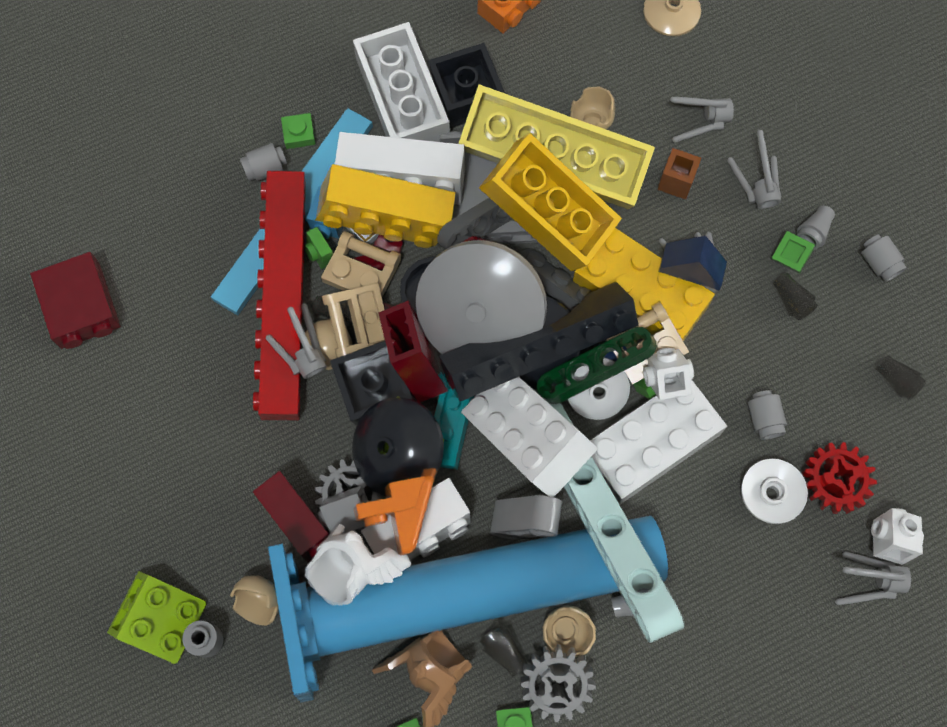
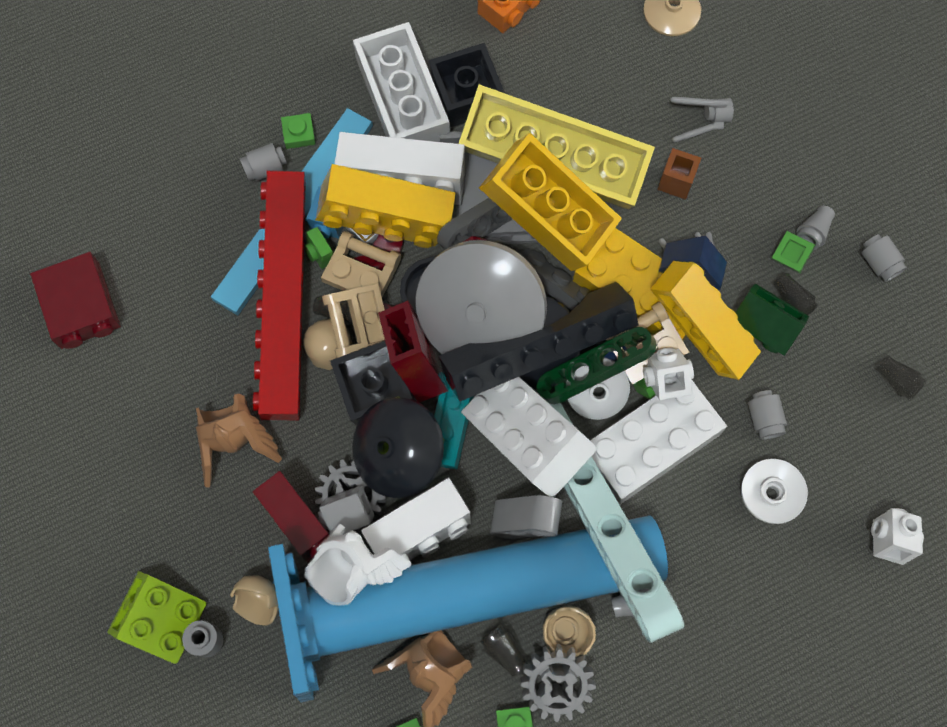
(229, 431): none -> medium nougat helmet
(309, 358): light grey plant -> none
(405, 504): orange piece -> none
(595, 107): tan hair -> none
(706, 319): none -> yellow brick
(766, 190): light grey plant -> none
(771, 319): none -> dark green brick
(841, 490): red gear -> none
(889, 577): light grey plant -> none

